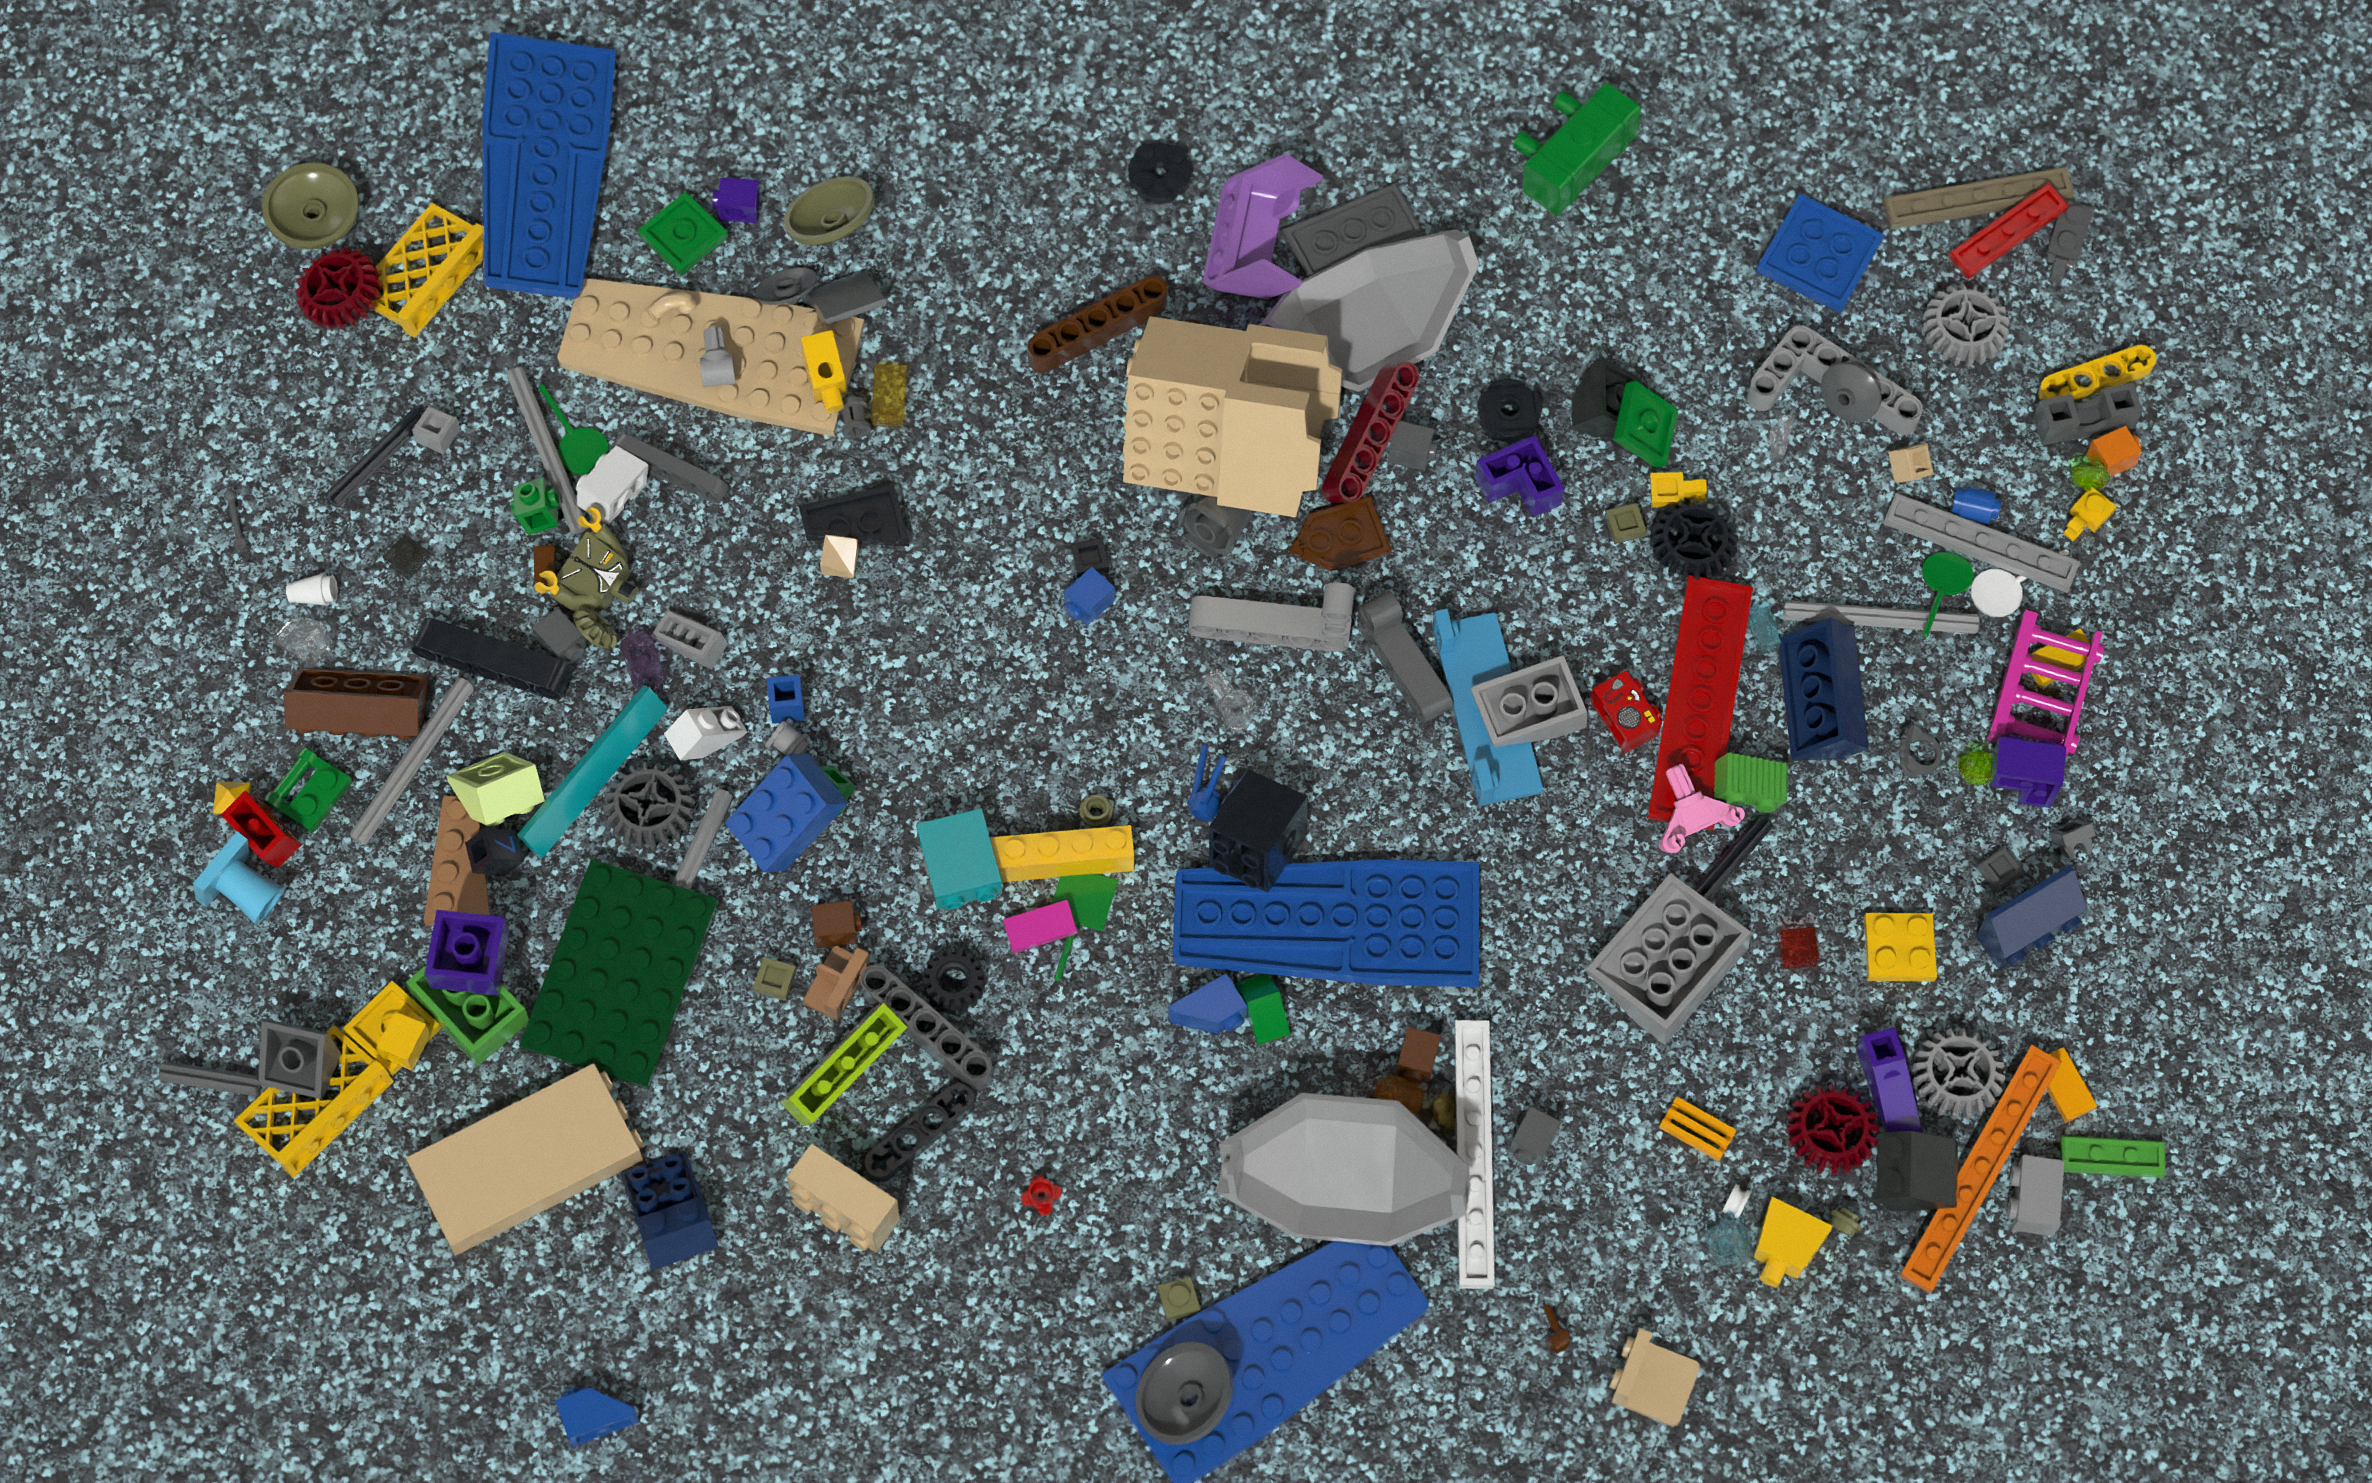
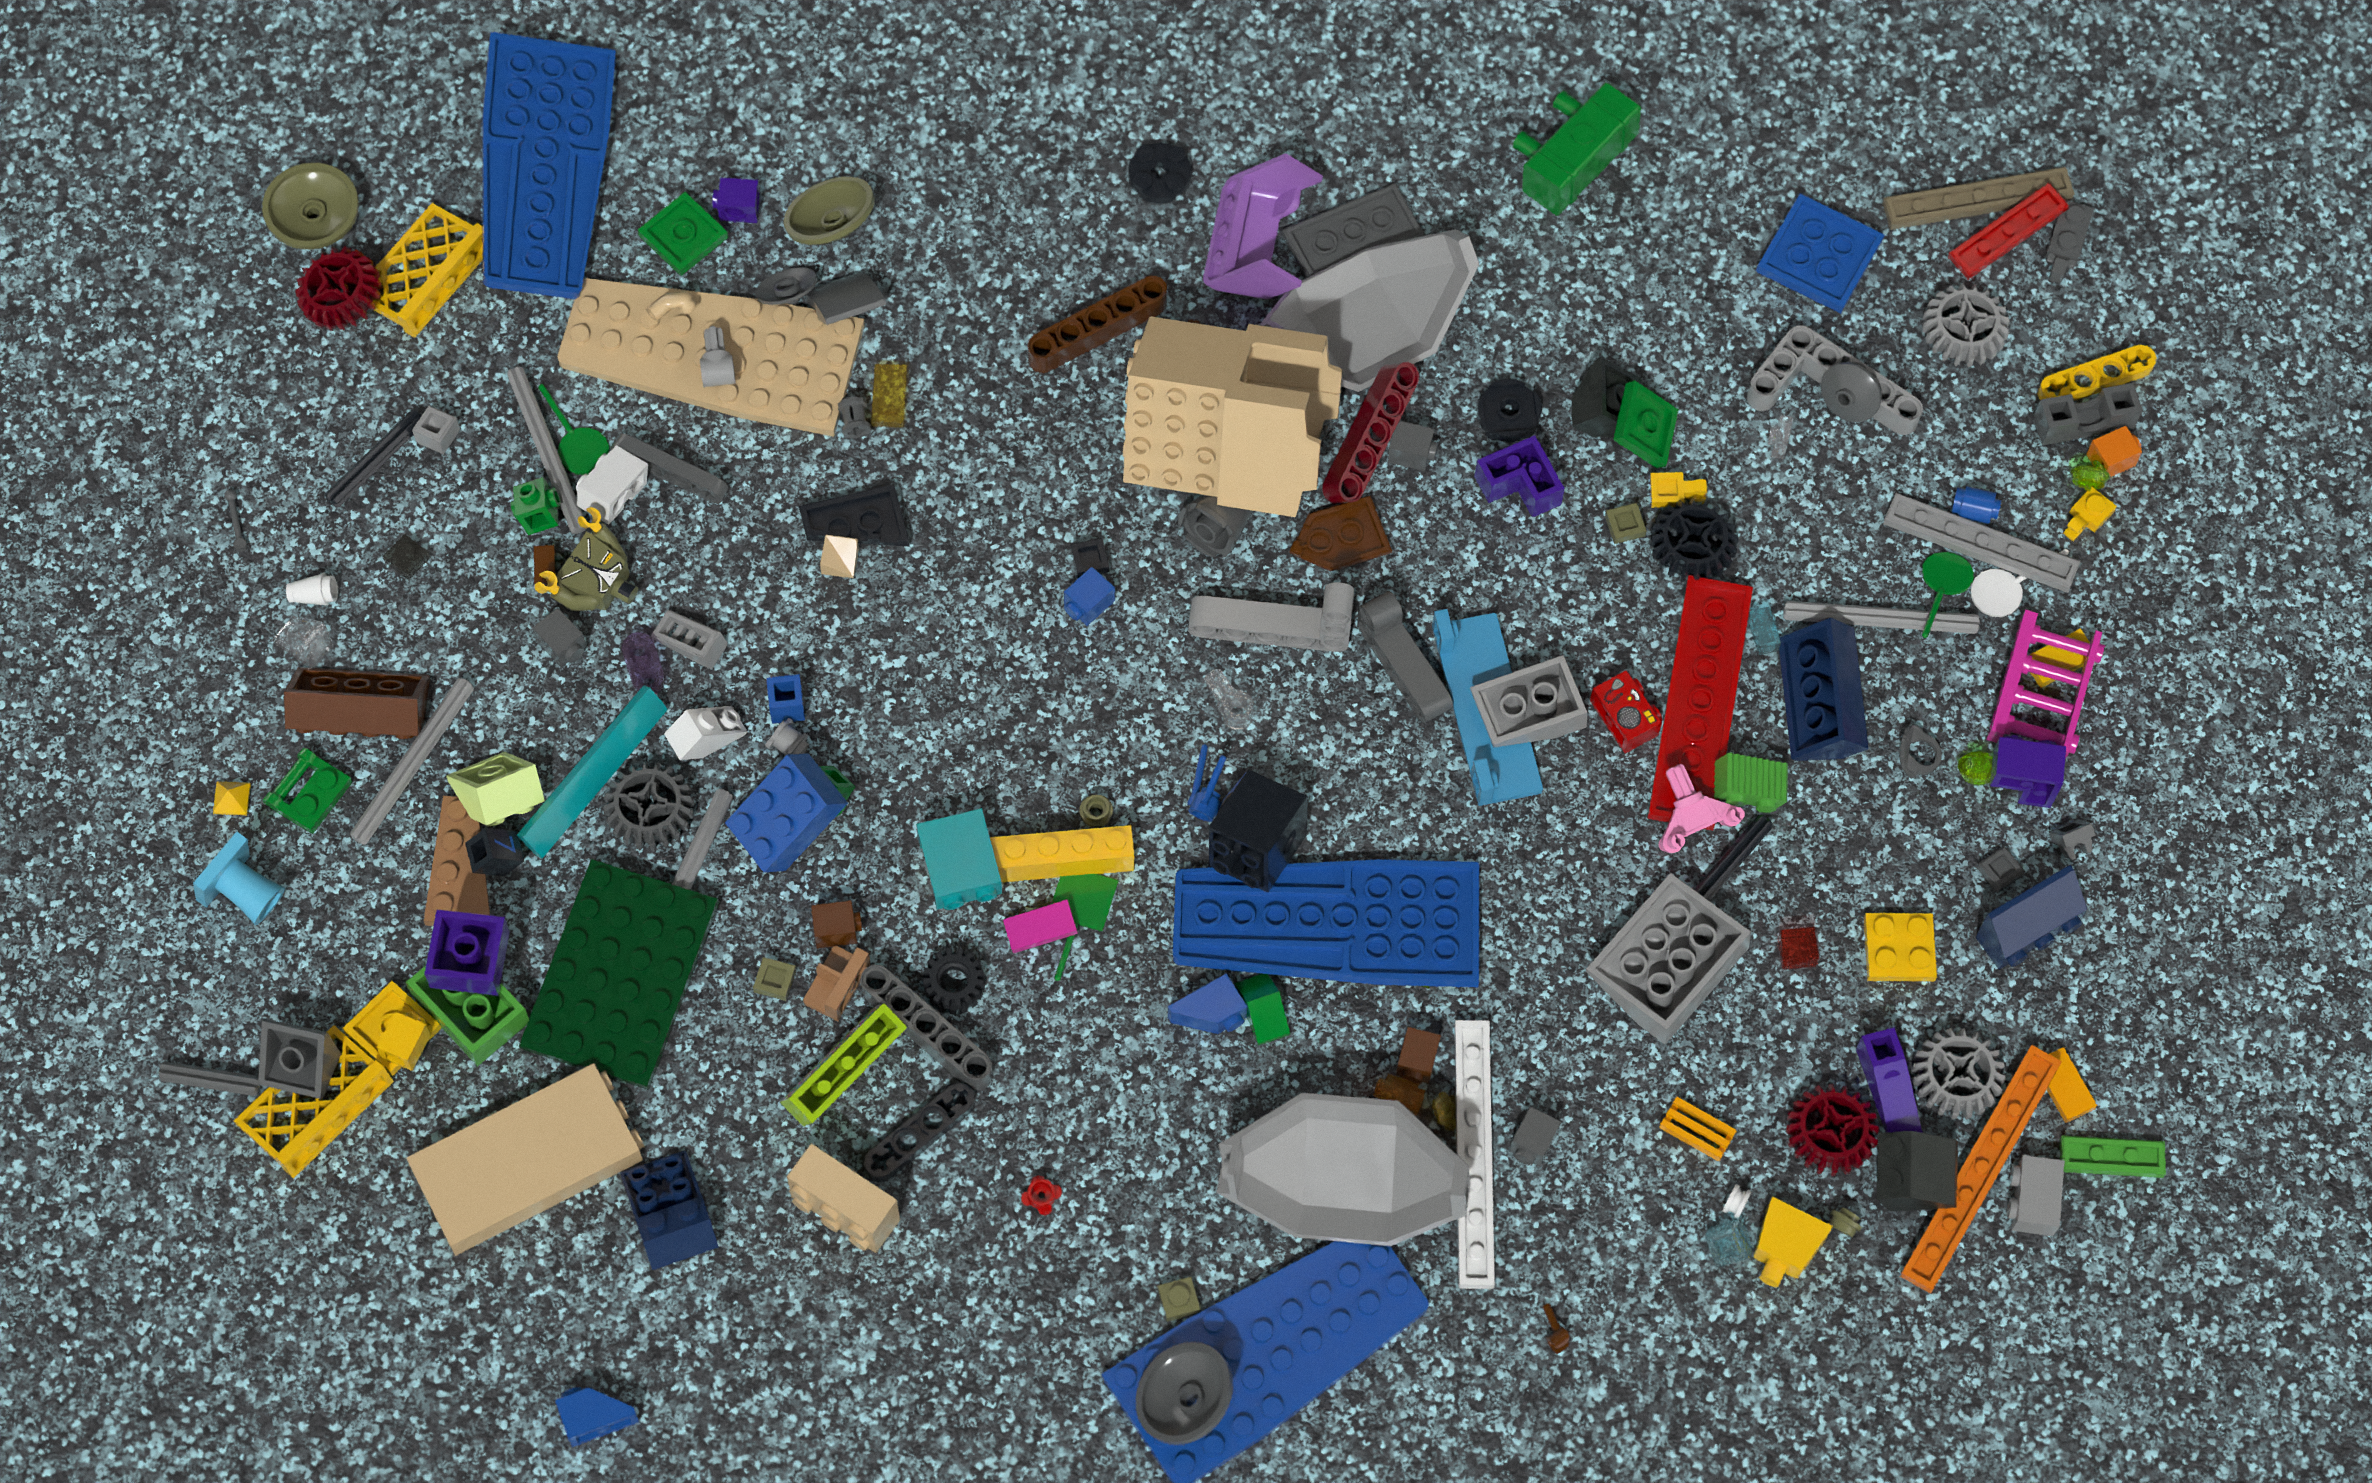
(262, 828): red brick -> none
(492, 658): black beam -> none
(595, 628): olive gear -> none
(824, 369): yellow torso -> none
(1654, 1380): tan bracket -> none
(1911, 463): tan slope -> none

